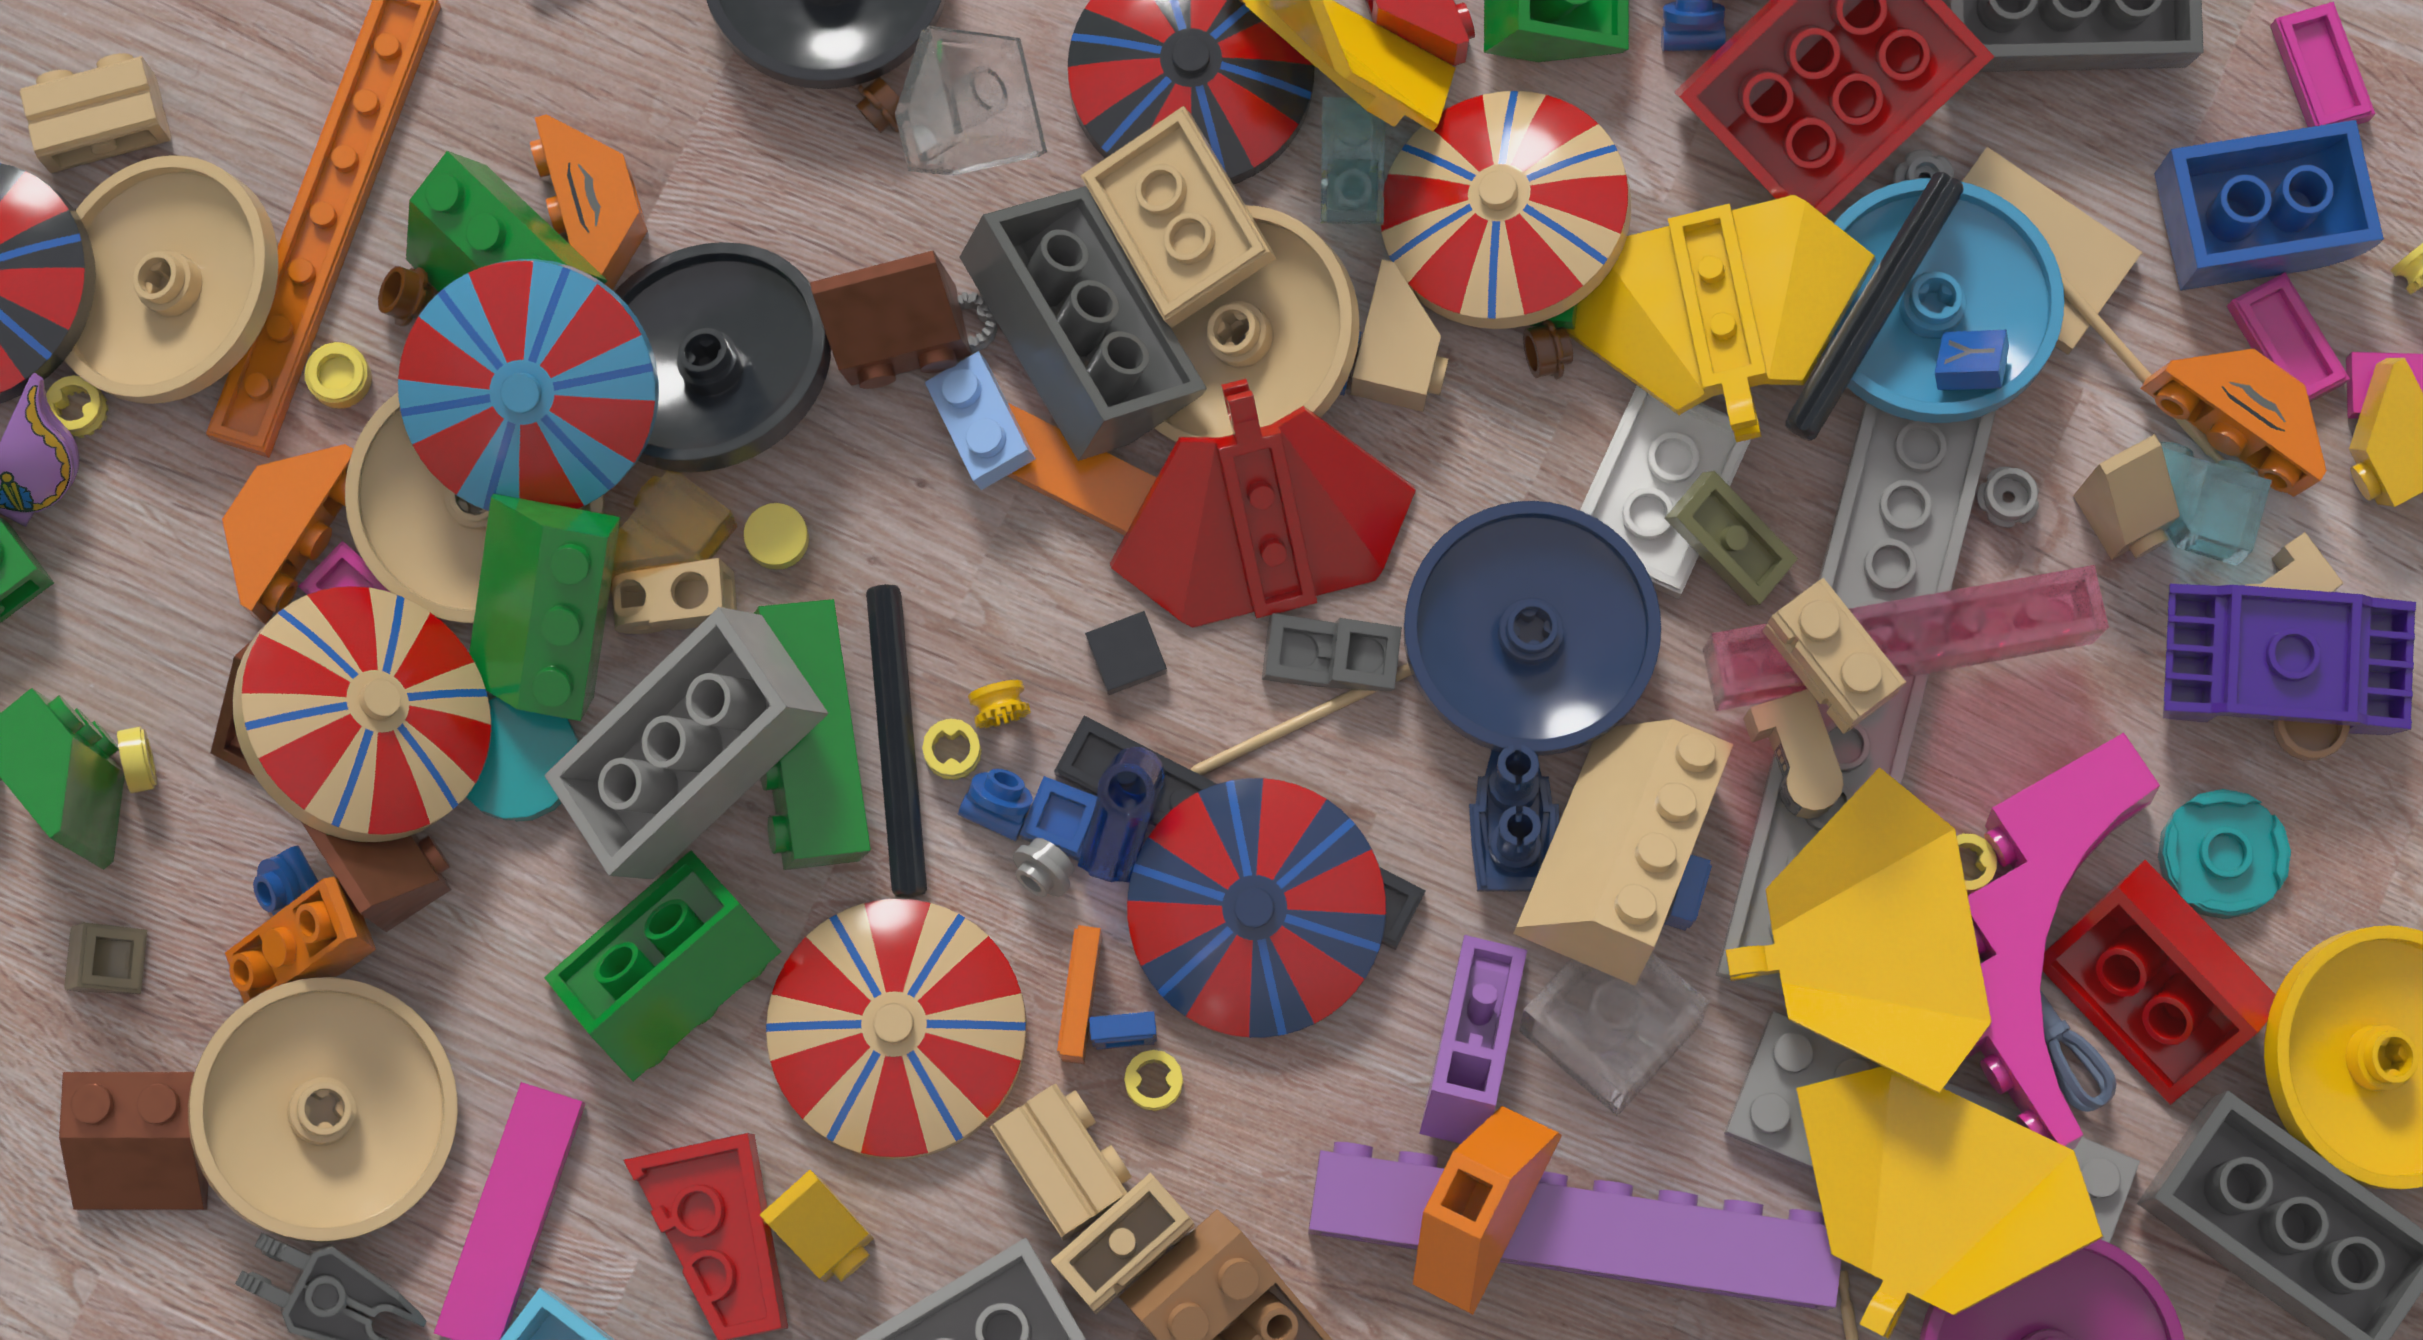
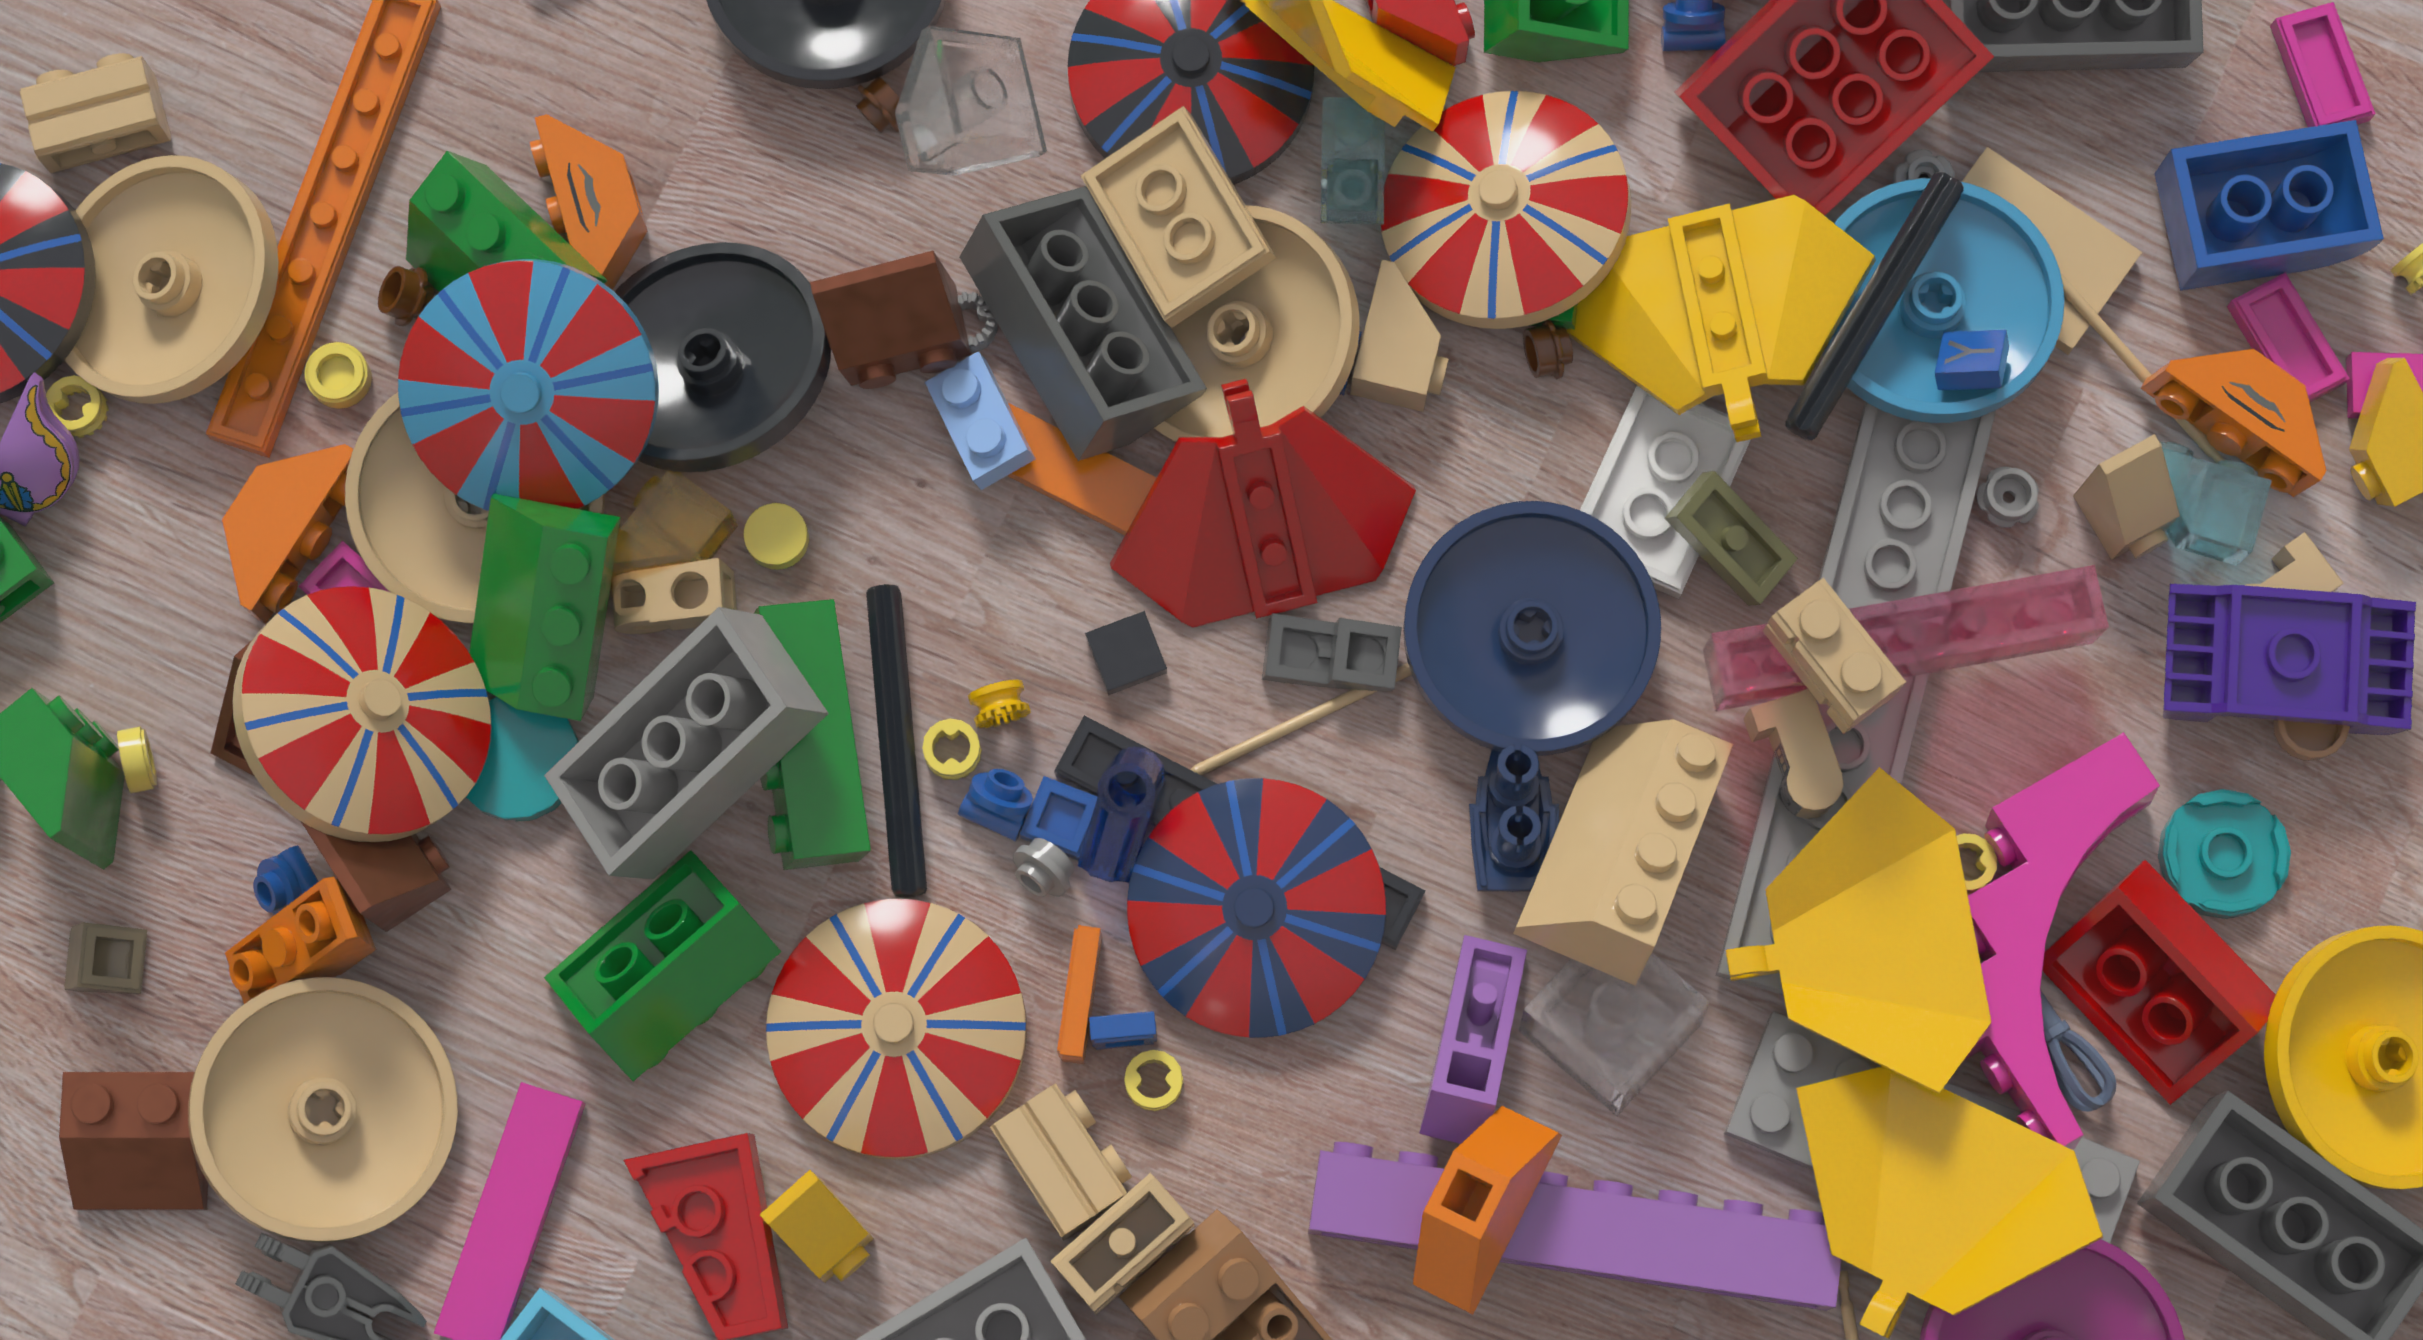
(1689, 894): blue tile -> none

